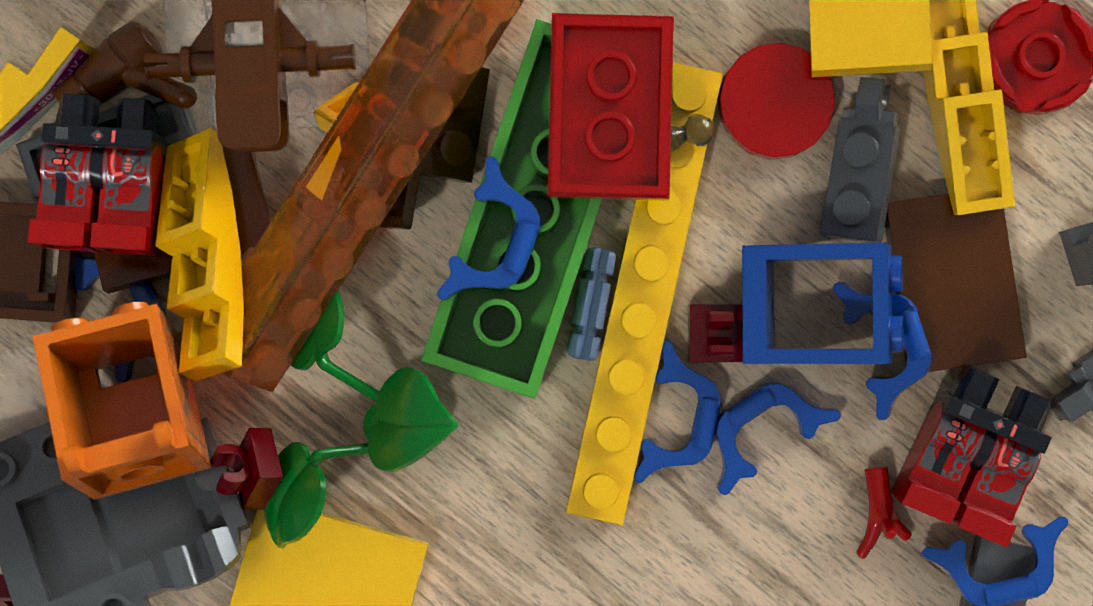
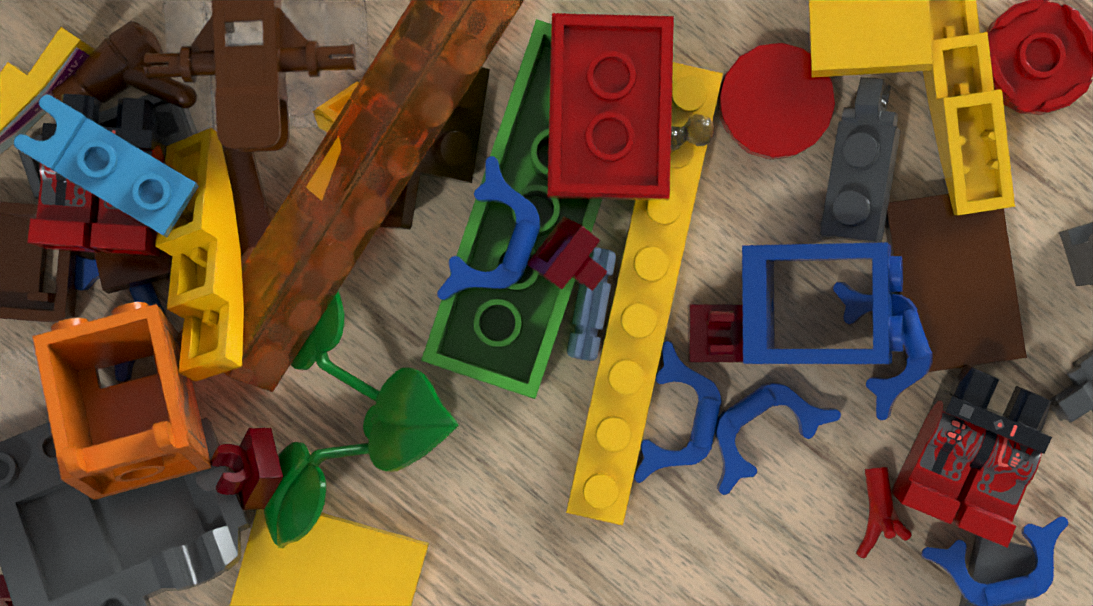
(110, 168): none -> dark azure plate
(567, 256): none -> dark red tile

